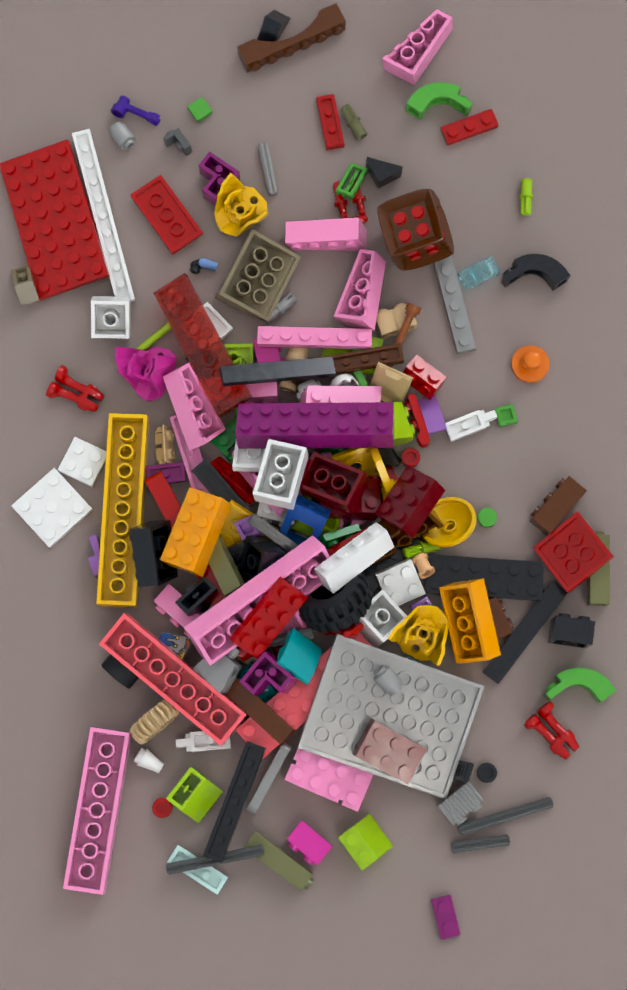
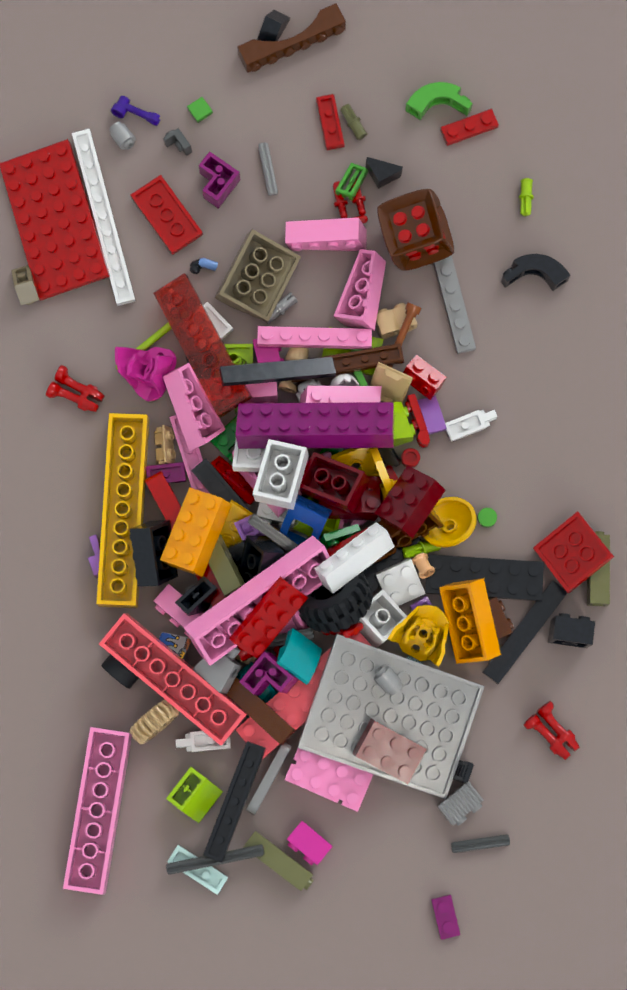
(52, 507): white plate -> none
(83, 462): white plate -> none
(110, 317): white brick -> none
(148, 760): white cone -> none
(162, 808): red tile -> none
(235, 198): yellow piece -> none
(365, 842): lime slope -> none
(417, 51): bright pink wedge -> none
(479, 272): clear light blue slope -> none
(486, 772): black tile -> none
(505, 816): dark grey axle -> none
(506, 415): bright green tile -> none
(530, 364): orange plate -> none
(557, 505): reddish brown brick -> none
(589, 679): bright green arch -> none

